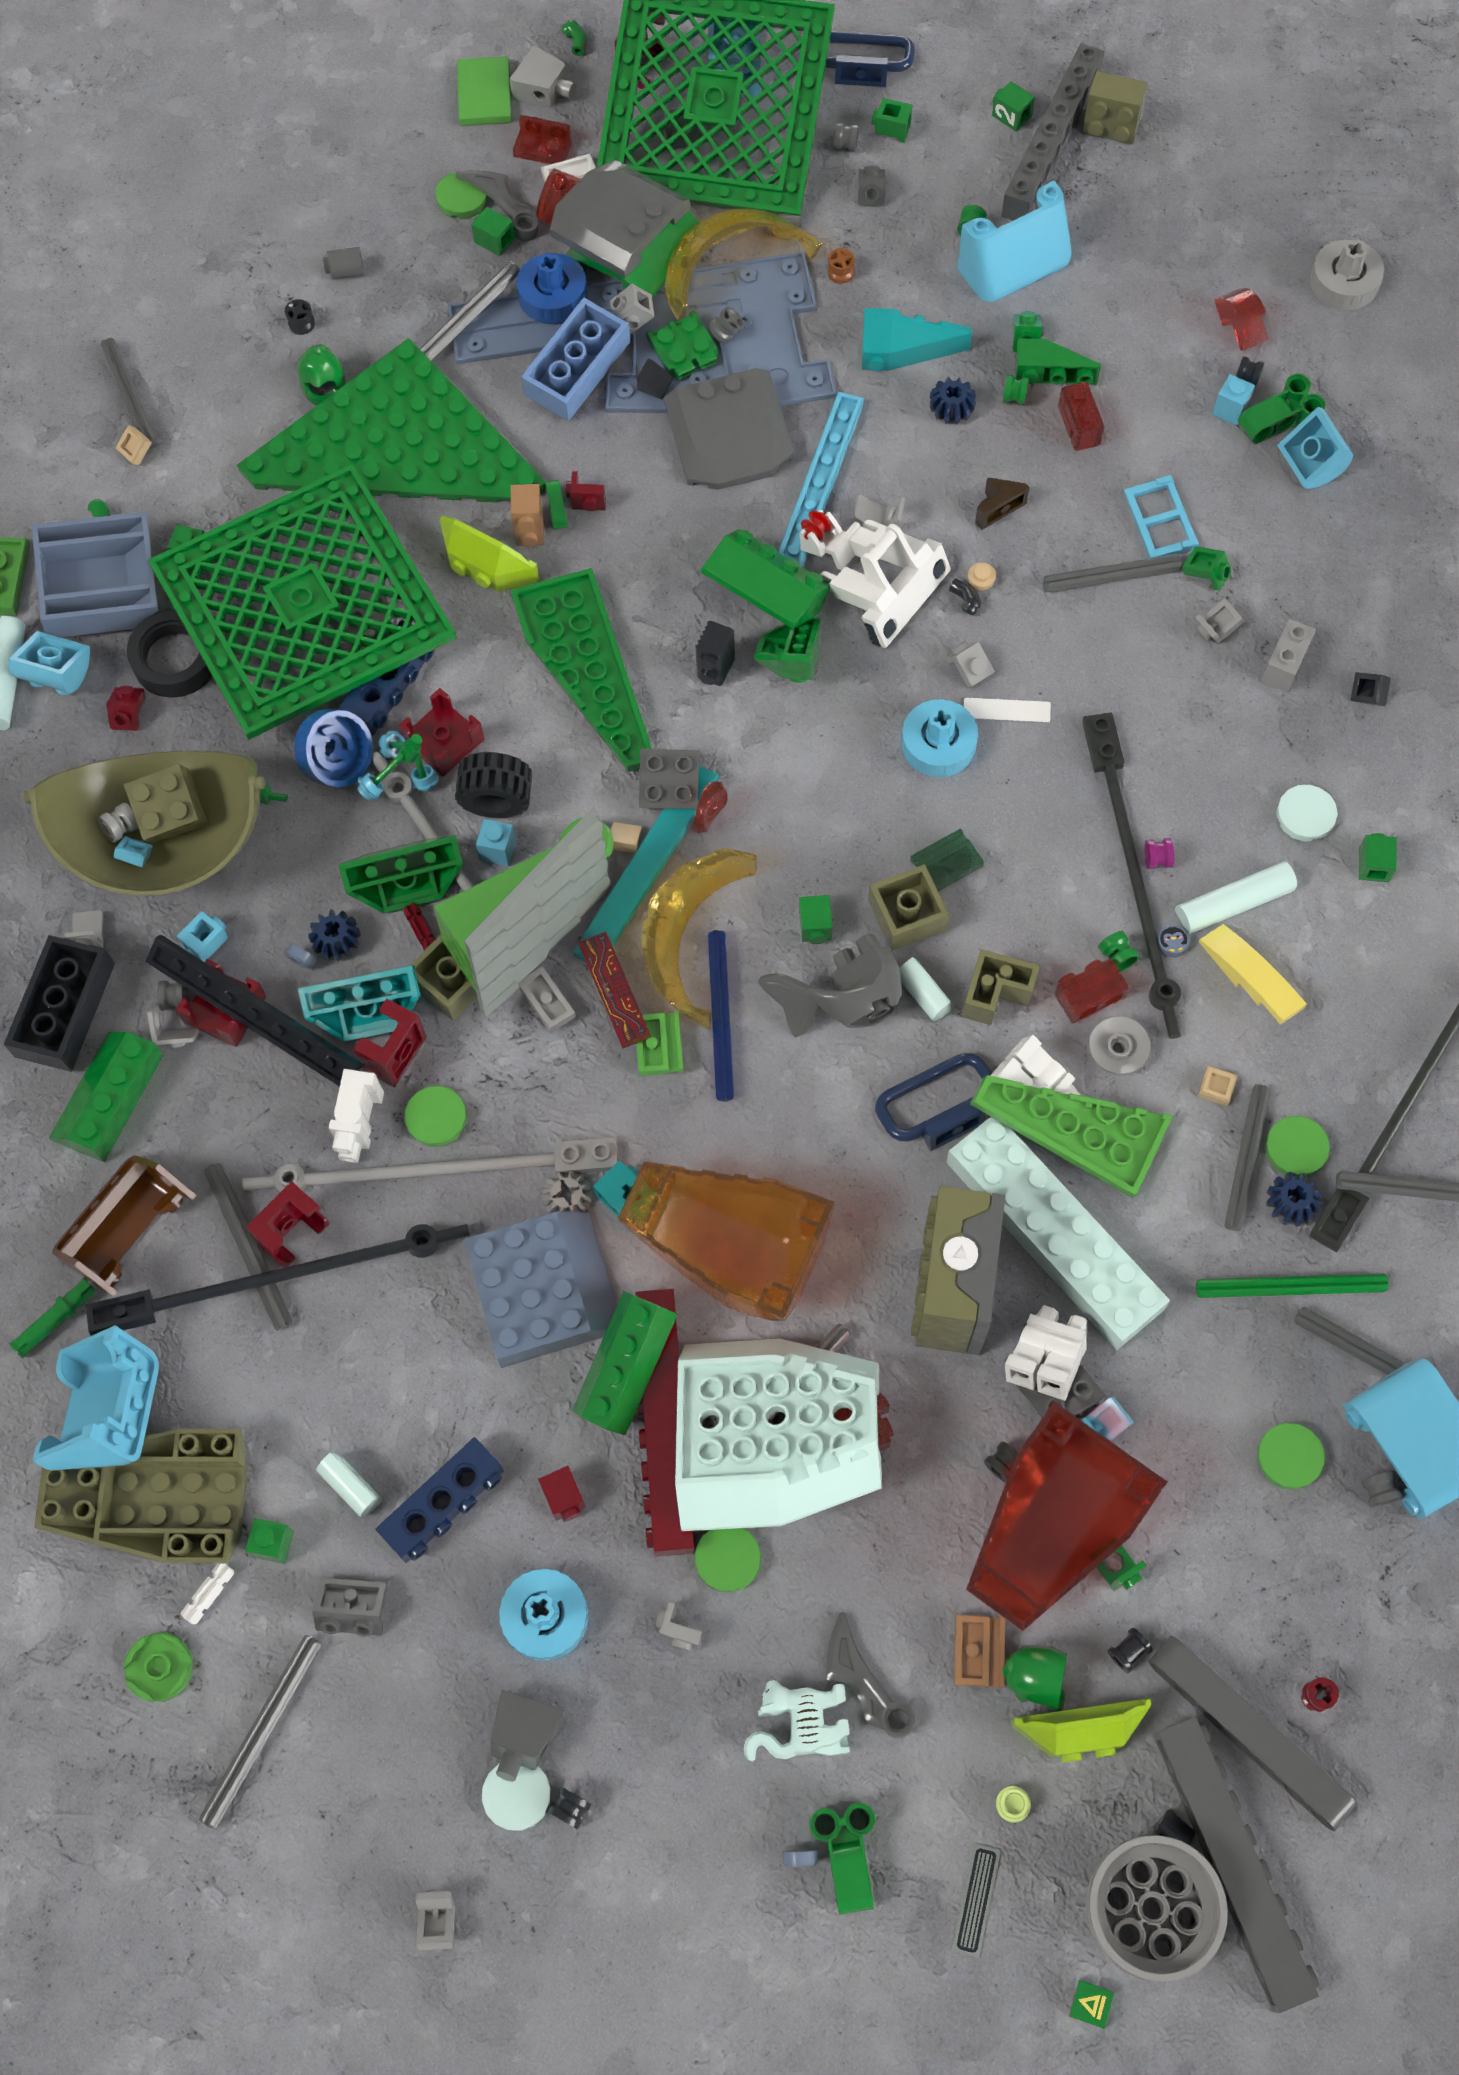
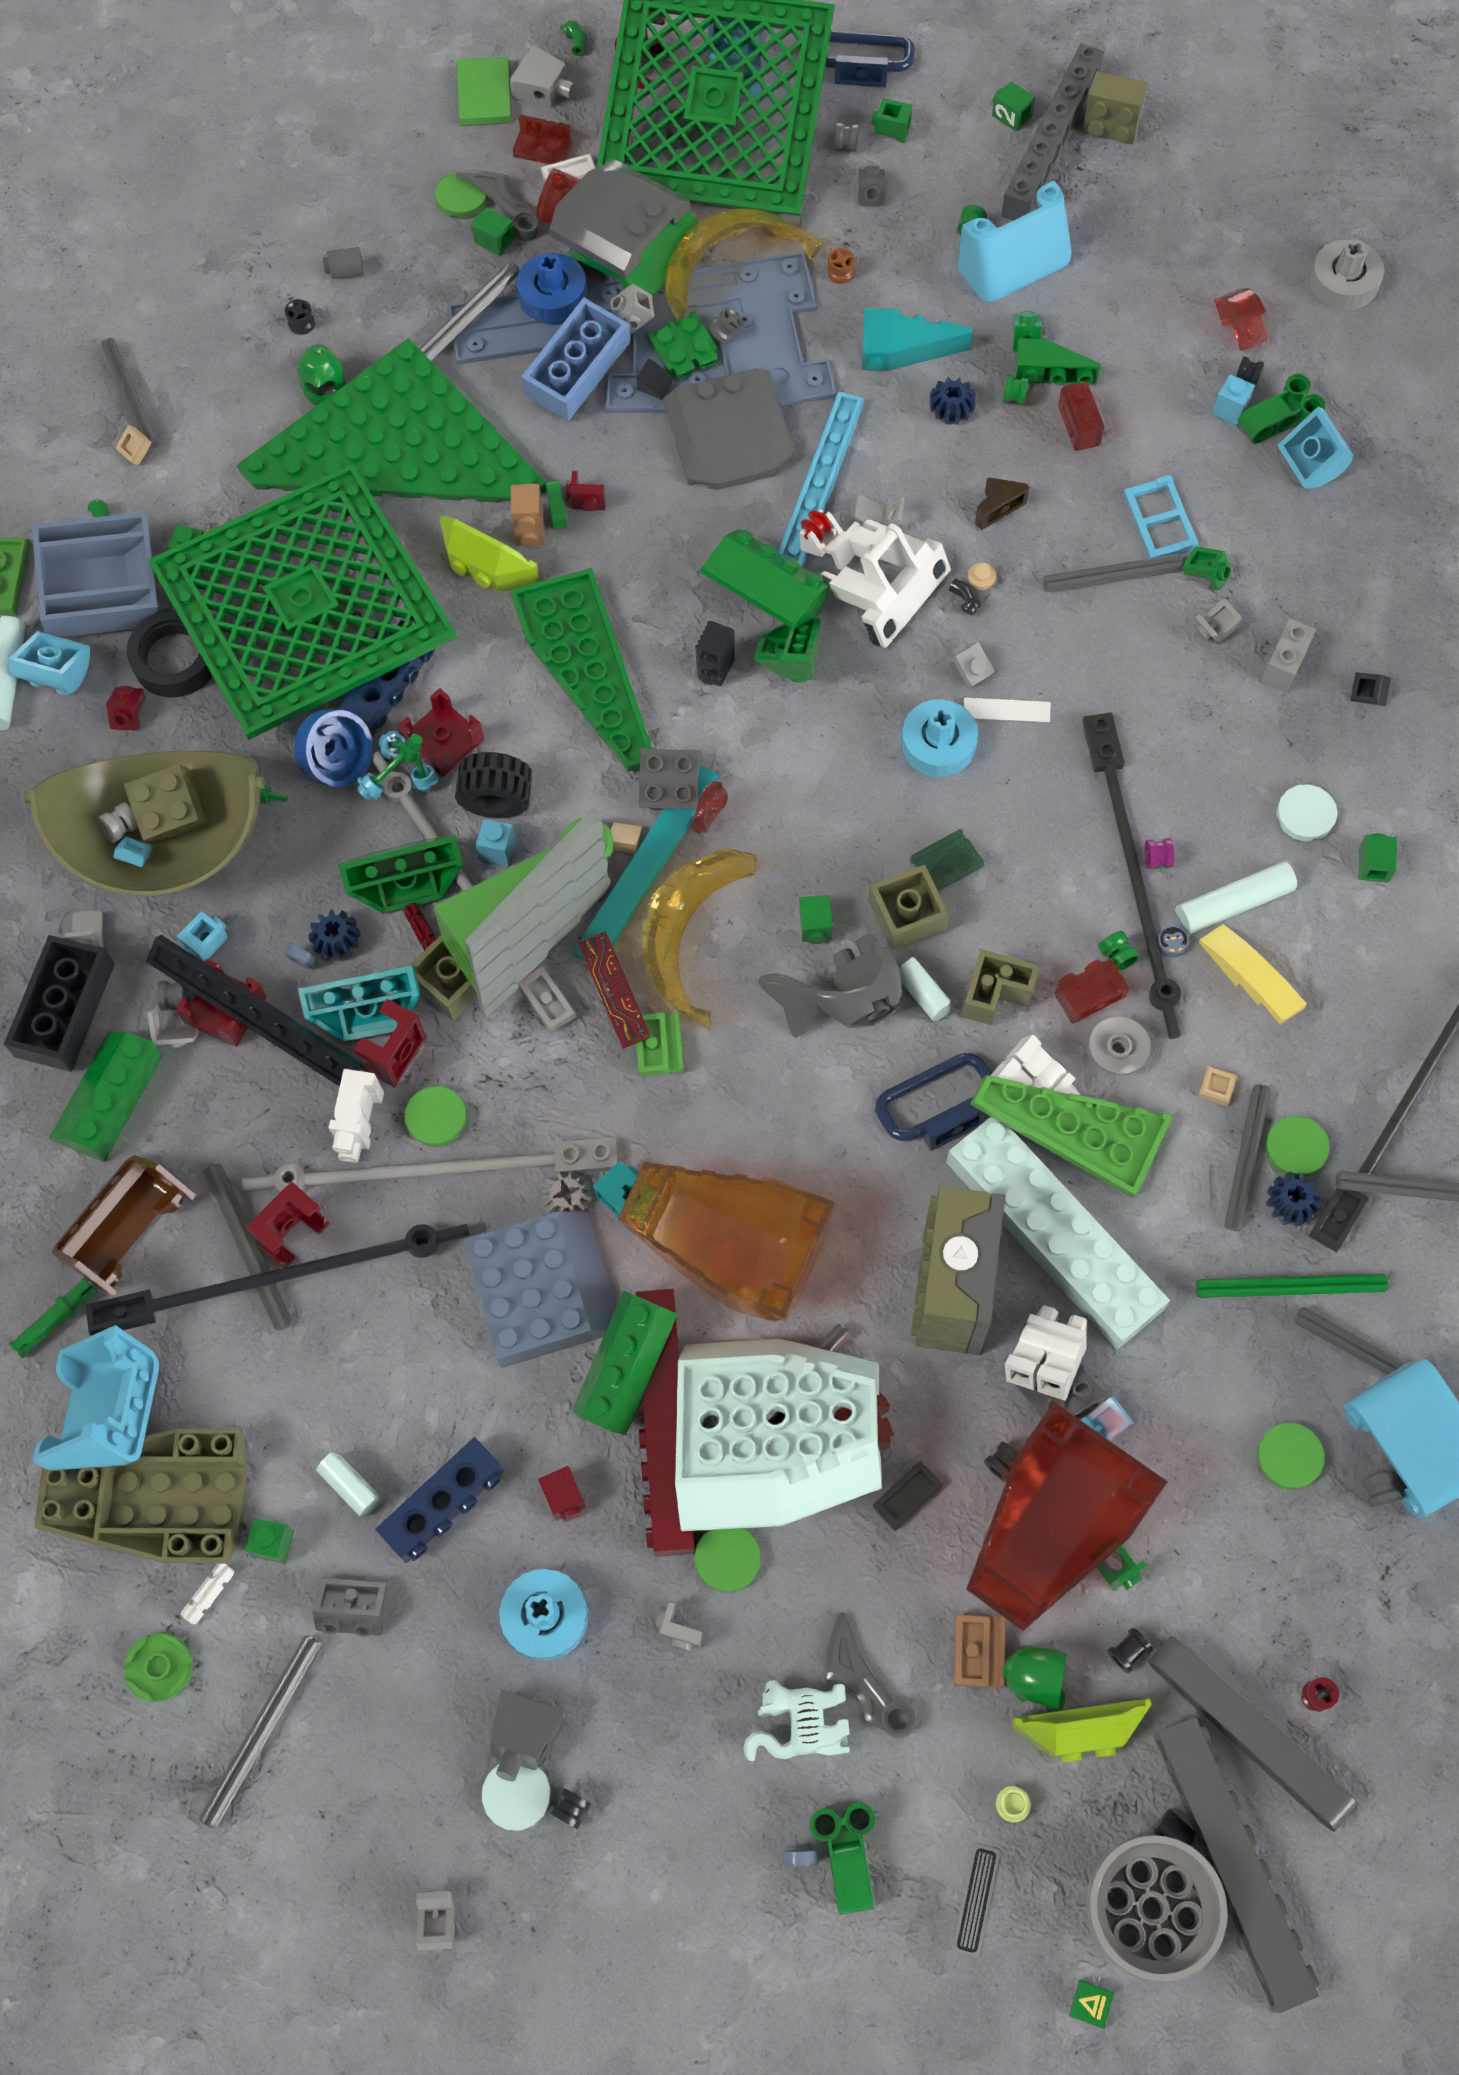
(720, 1016): clear blue axle -> none
(907, 1495): none -> pearl dark grey tile

